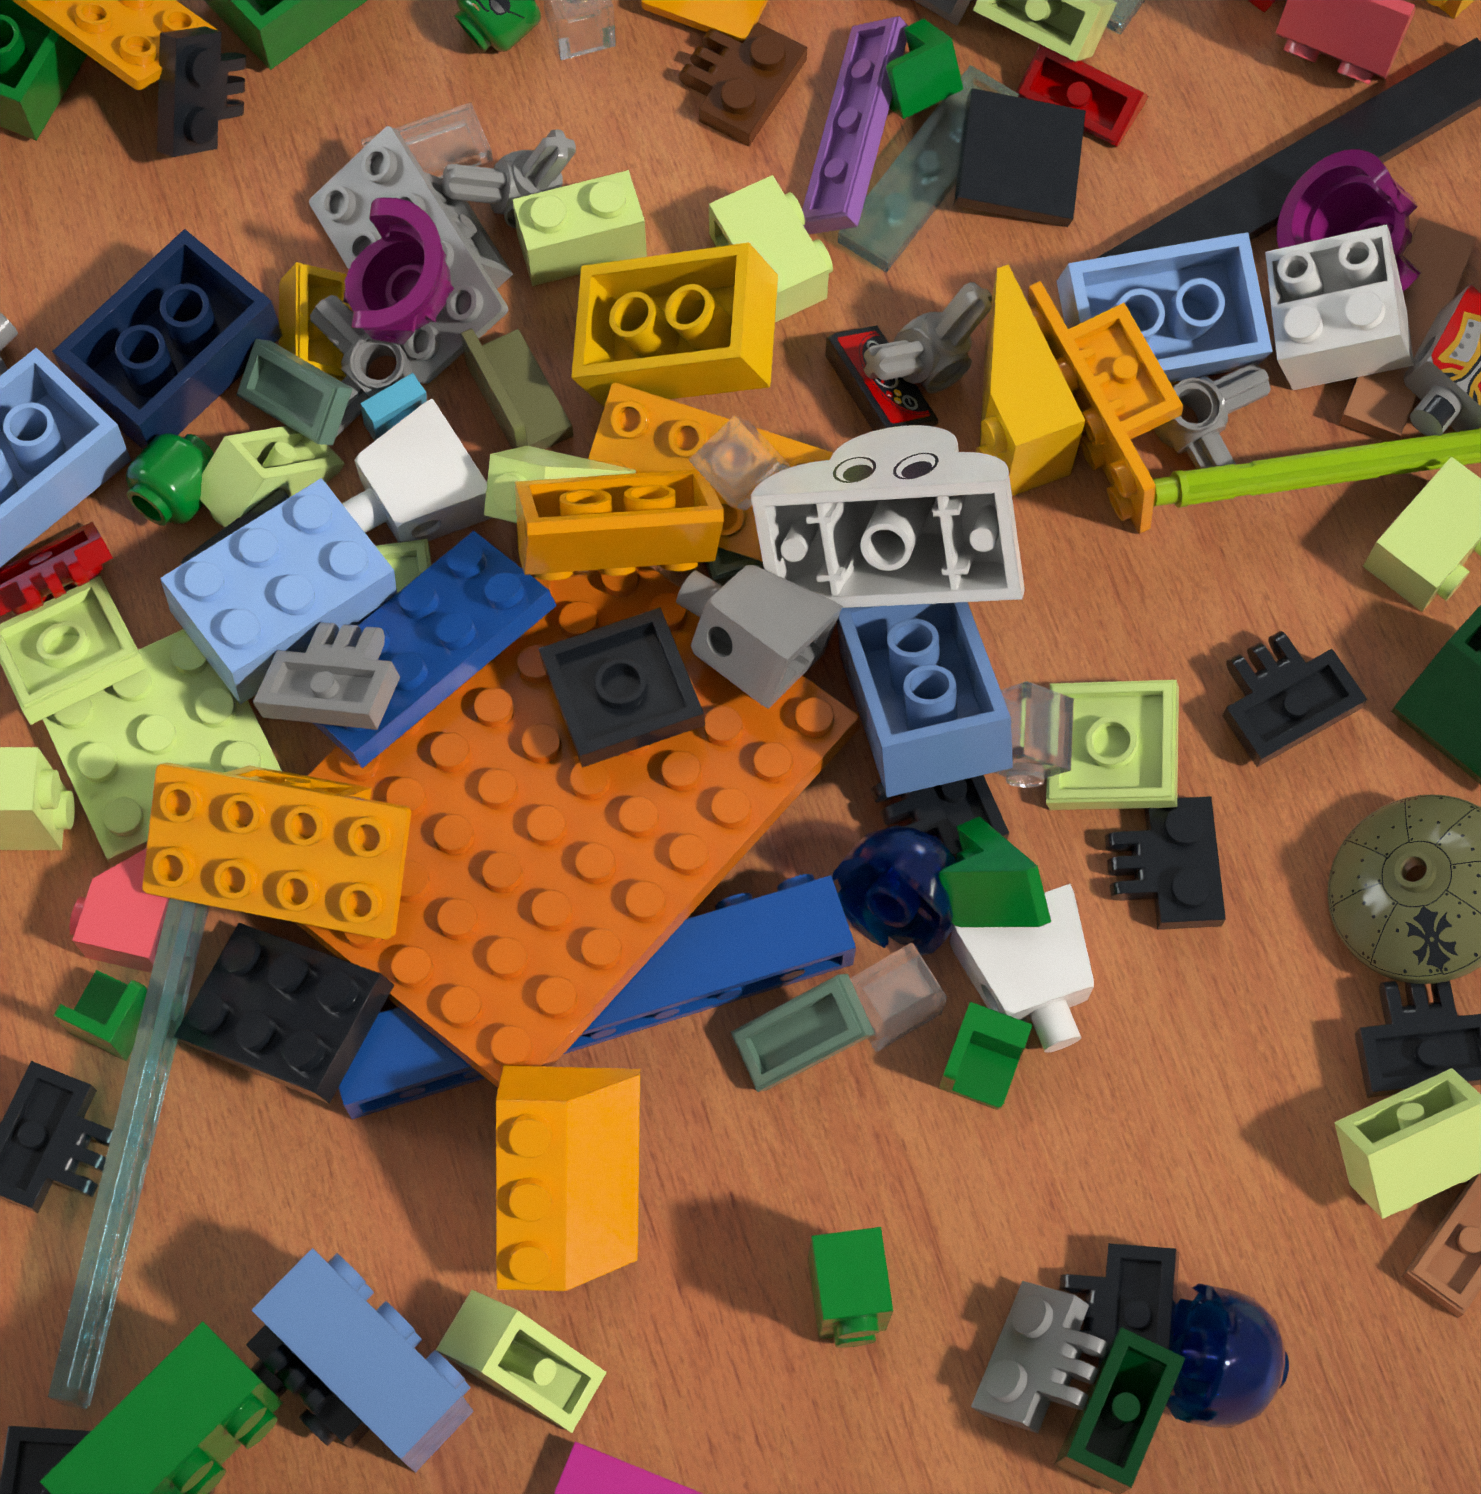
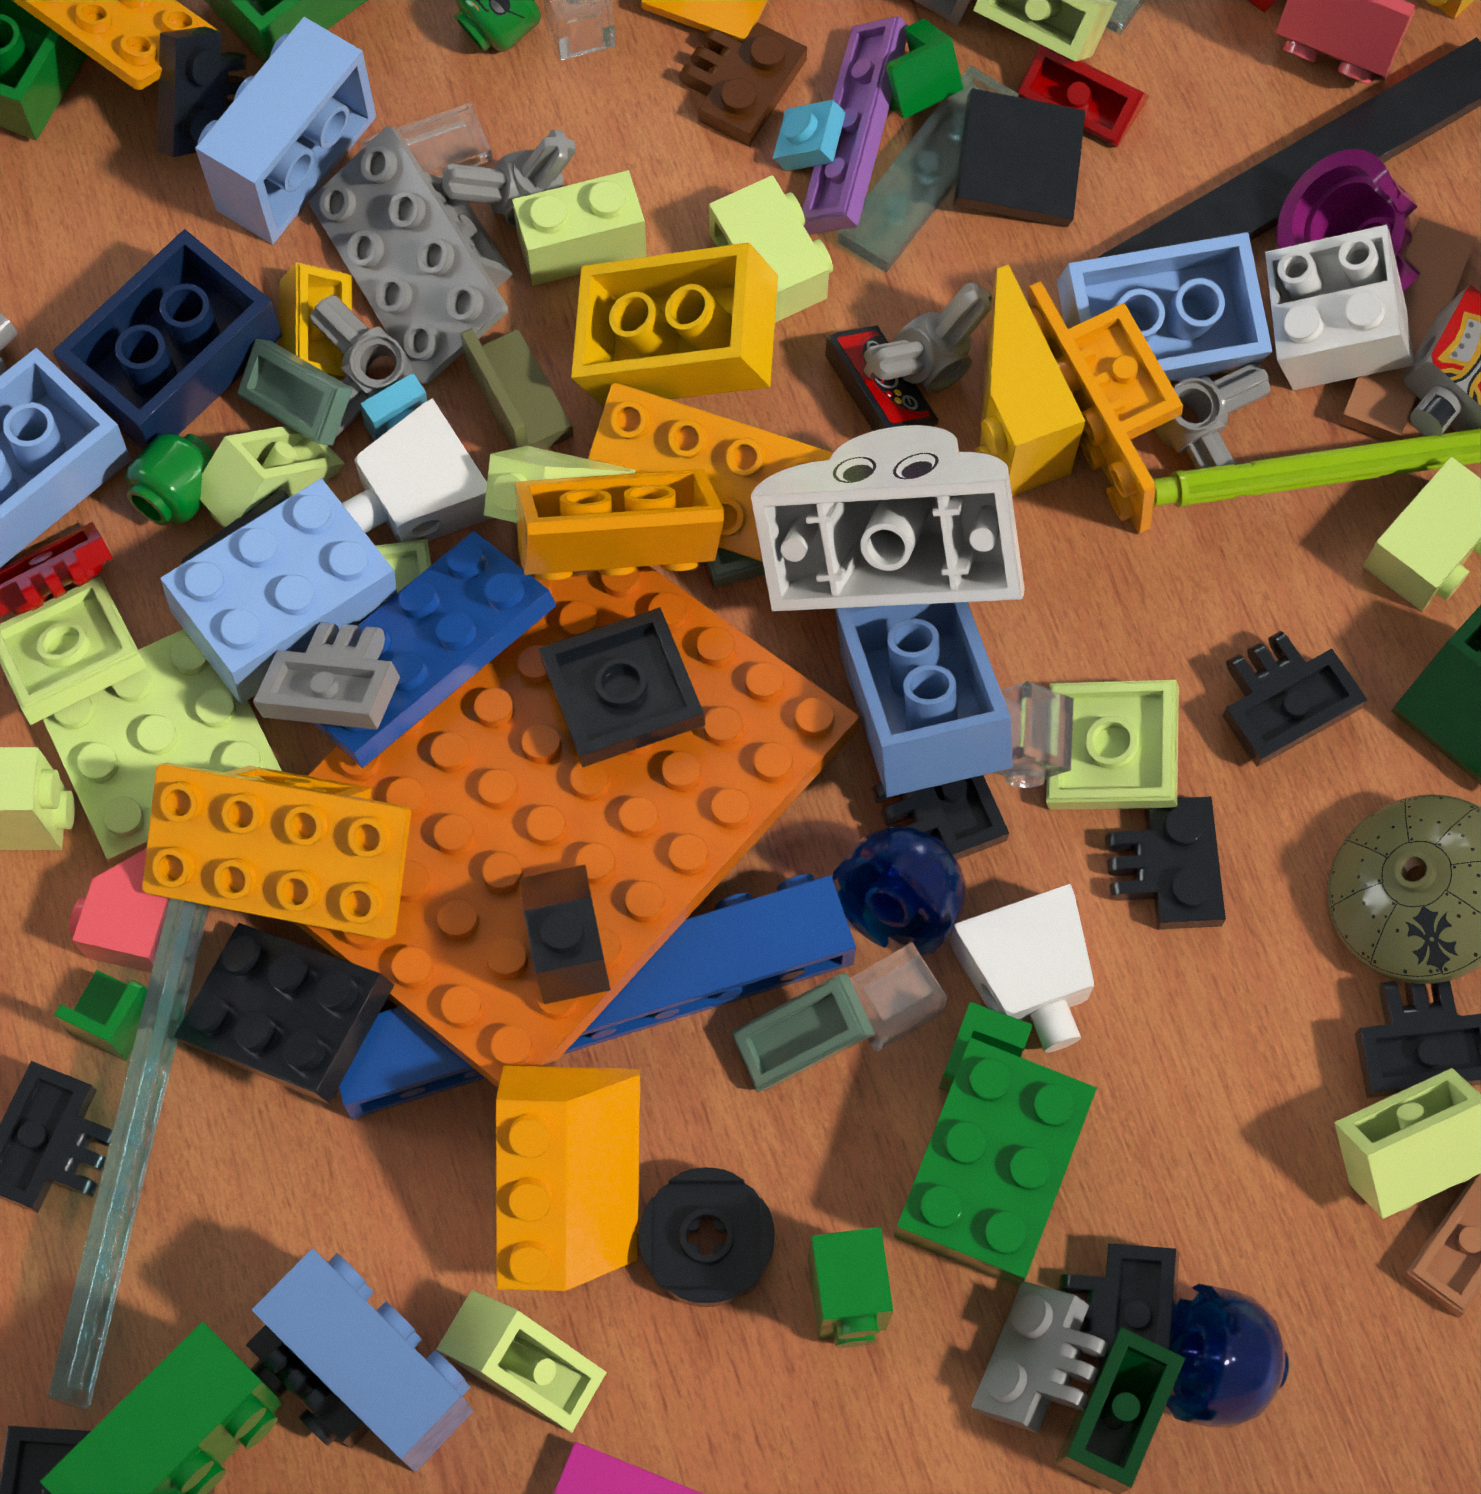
(286, 129): none -> light blue brick
(401, 277): magenta helmet -> none
(564, 934): none -> black slope
(733, 1266): none -> black plate
(737, 461): clear brick -> none
(758, 629): light grey torso -> none
(809, 135): none -> medium azure plate
(993, 882): green slope -> none
(995, 1162): none -> green brick

